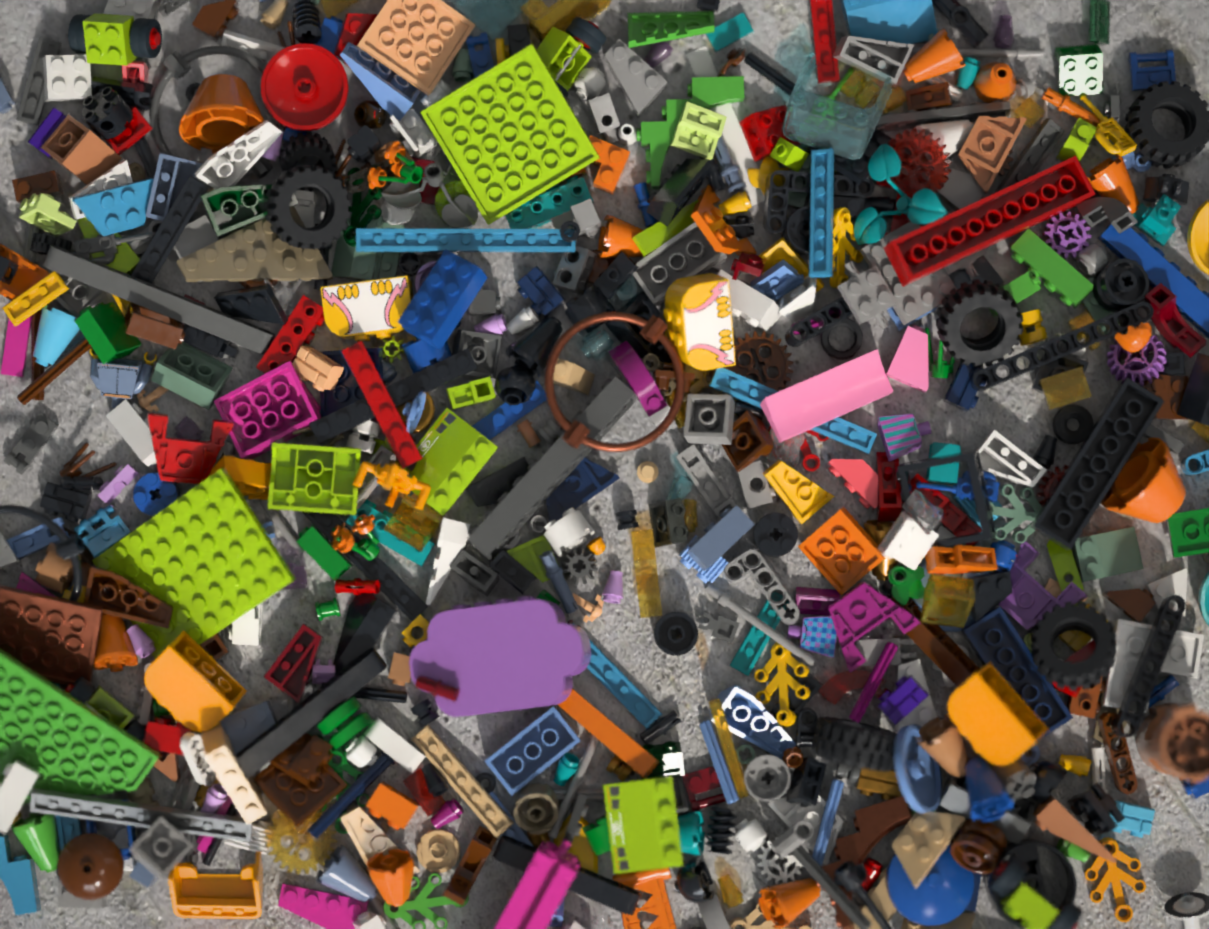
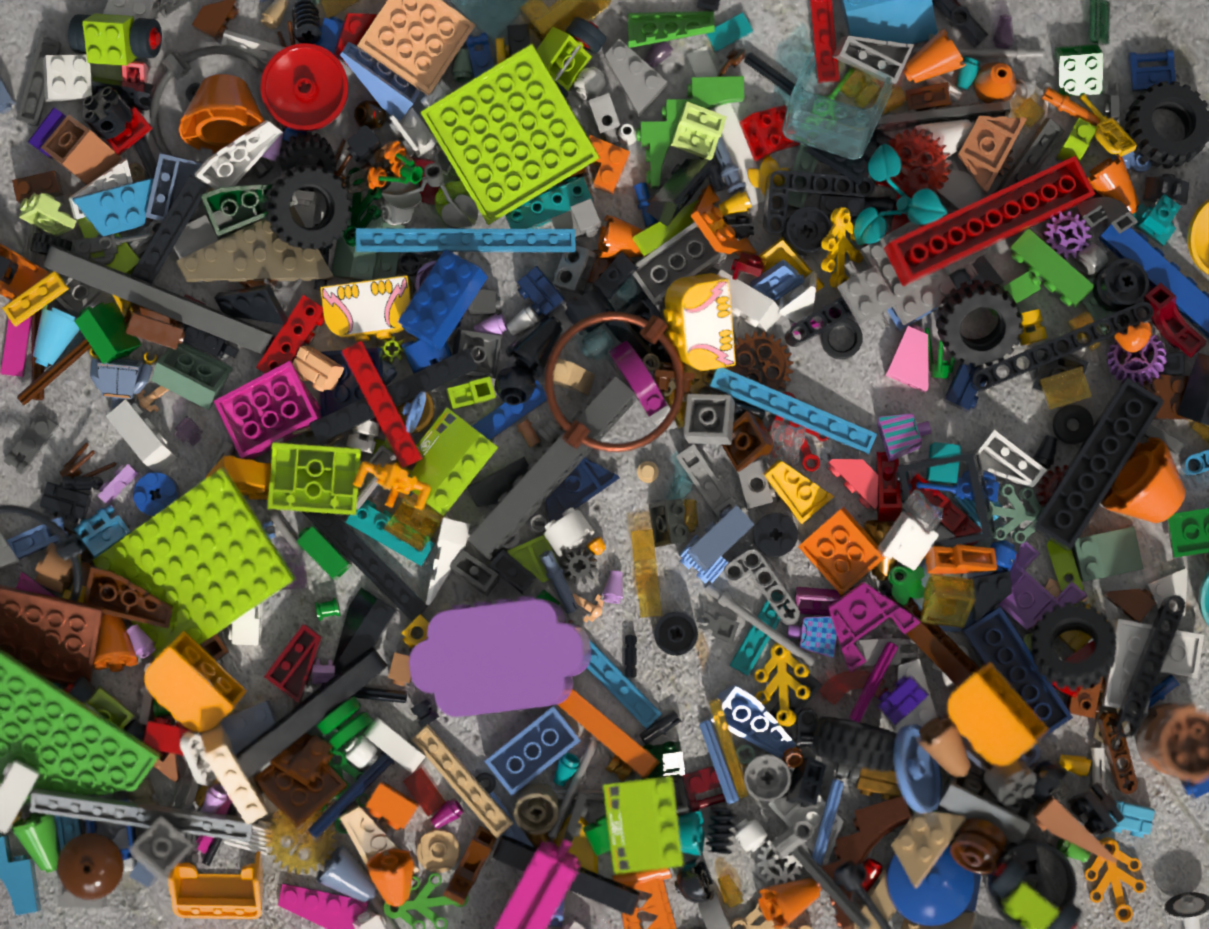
(184, 458): red wing -> none
(344, 540): orange plant -> none
(370, 586): red pin -> none
(434, 780): black cone -> none
(437, 688): dark red axle -> none
(574, 225): black bush -> none
(627, 520): black wheel -> none
(630, 656): none -> black axle
(789, 154): lime brick -> none
(821, 213): dark azure tile -> none
(826, 396): bright pink arch -> none
(986, 793): blue cone -> none

